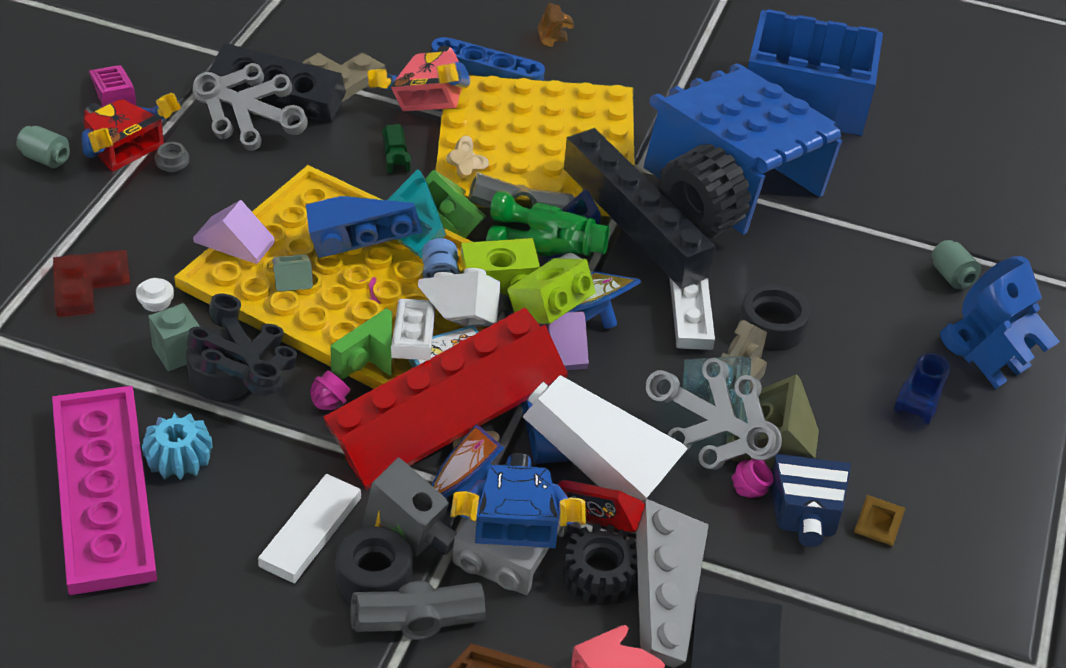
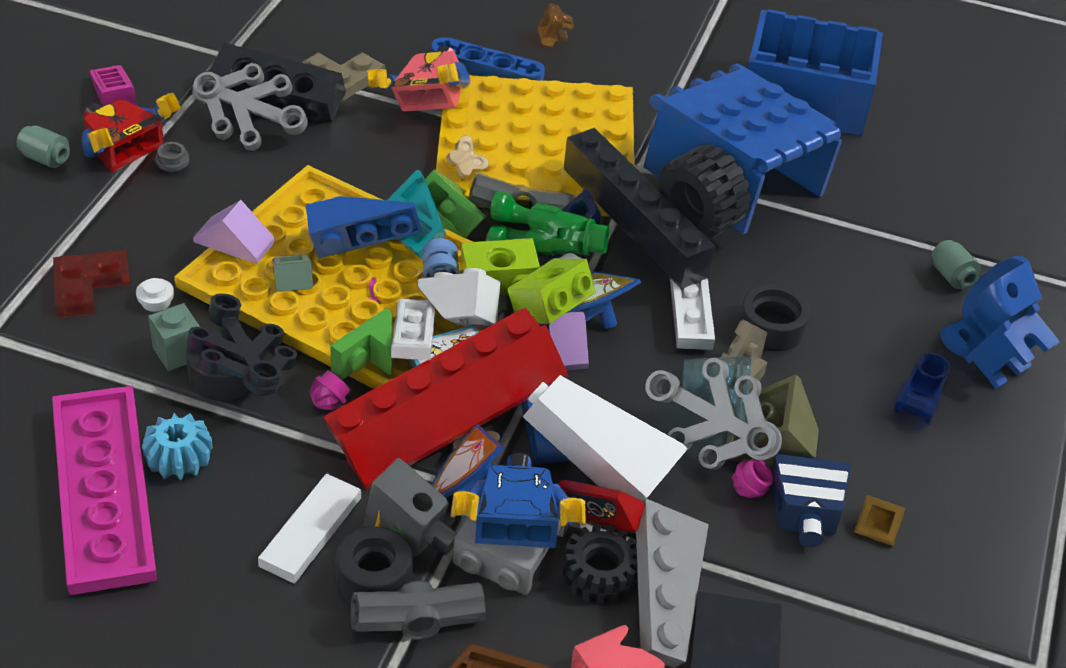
(395, 147): dark green bar -> none

